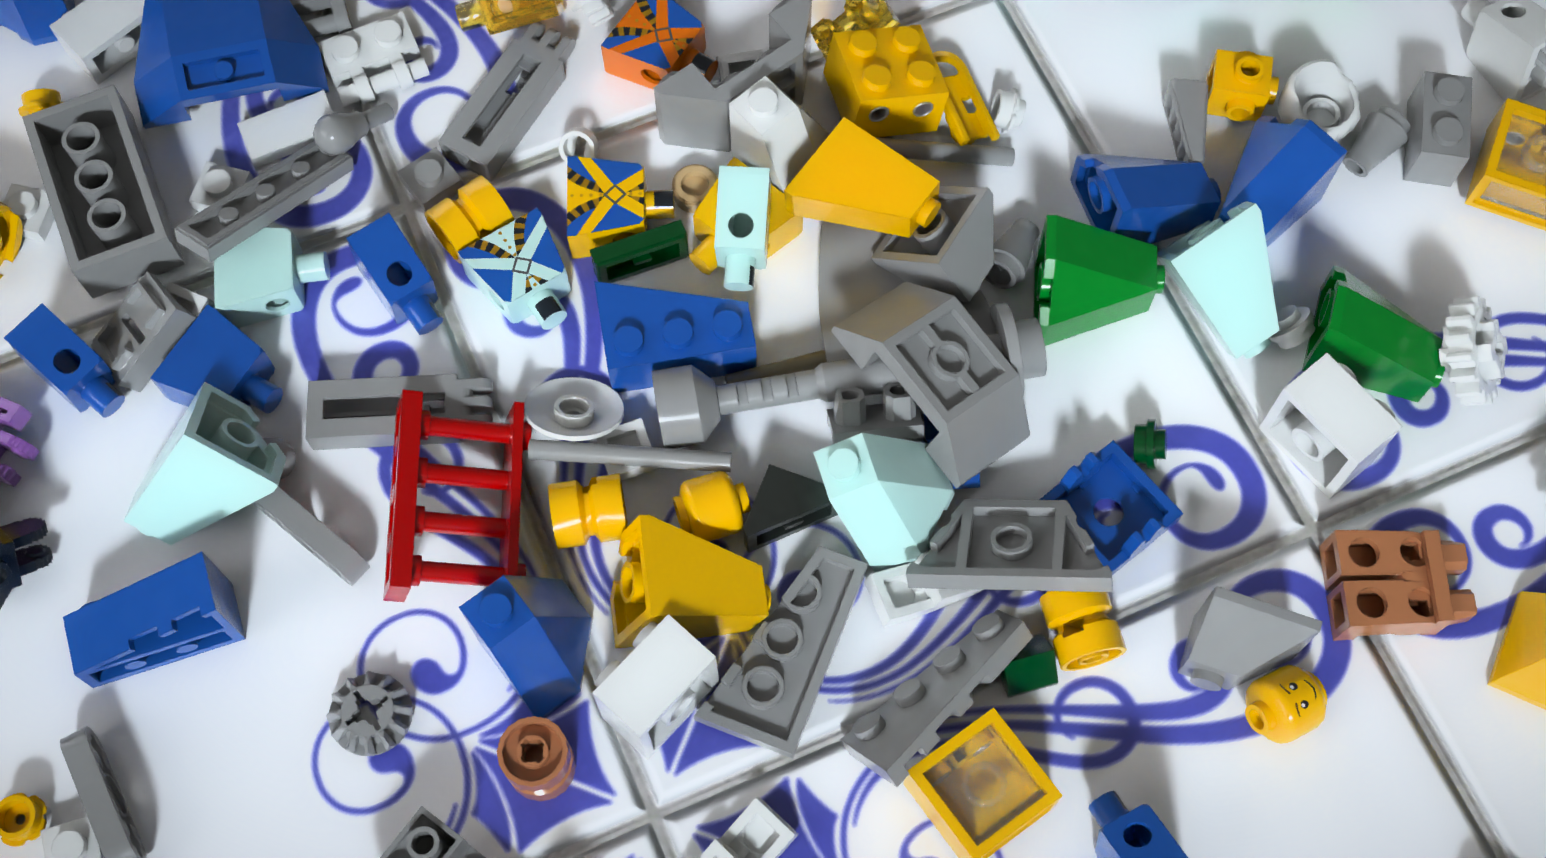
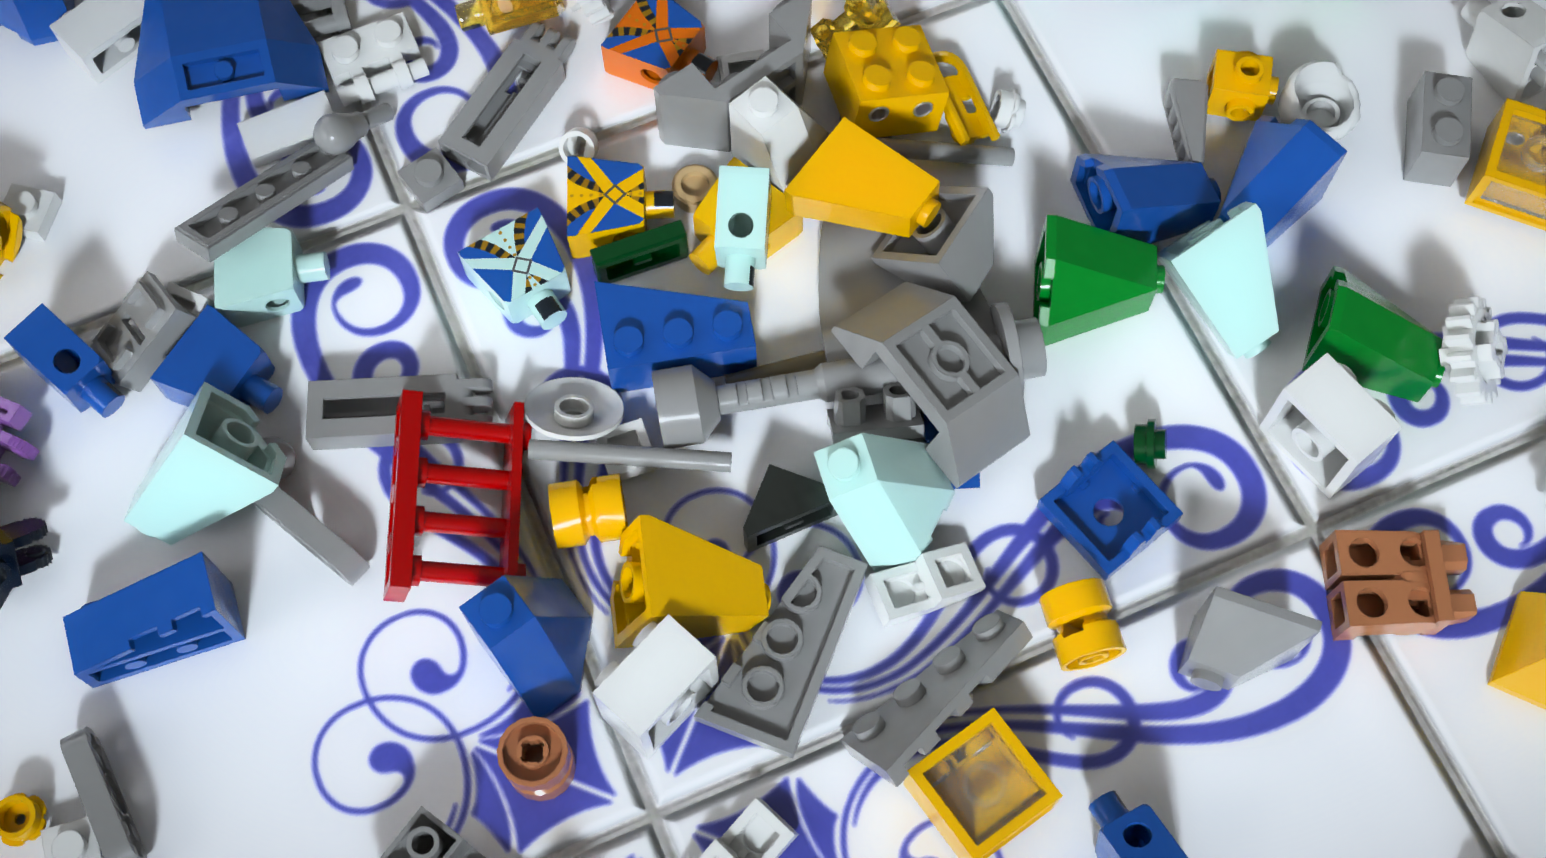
(38, 99): yellow plate -> none
(102, 191): light grey brick -> none
(215, 183): white plate -> none
(394, 715): light grey gear -> none
(396, 274): blue torso -> none
(469, 217): yellow wheel -> none
(711, 506): yellow head -> none
(1012, 548): light grey wing -> none
(1013, 254): light grey cone -> none
(1031, 668): dark green slope -> none
(1287, 704): yellow head -> none
(1294, 326): white plate -> none
(1378, 138): light grey cone -> none

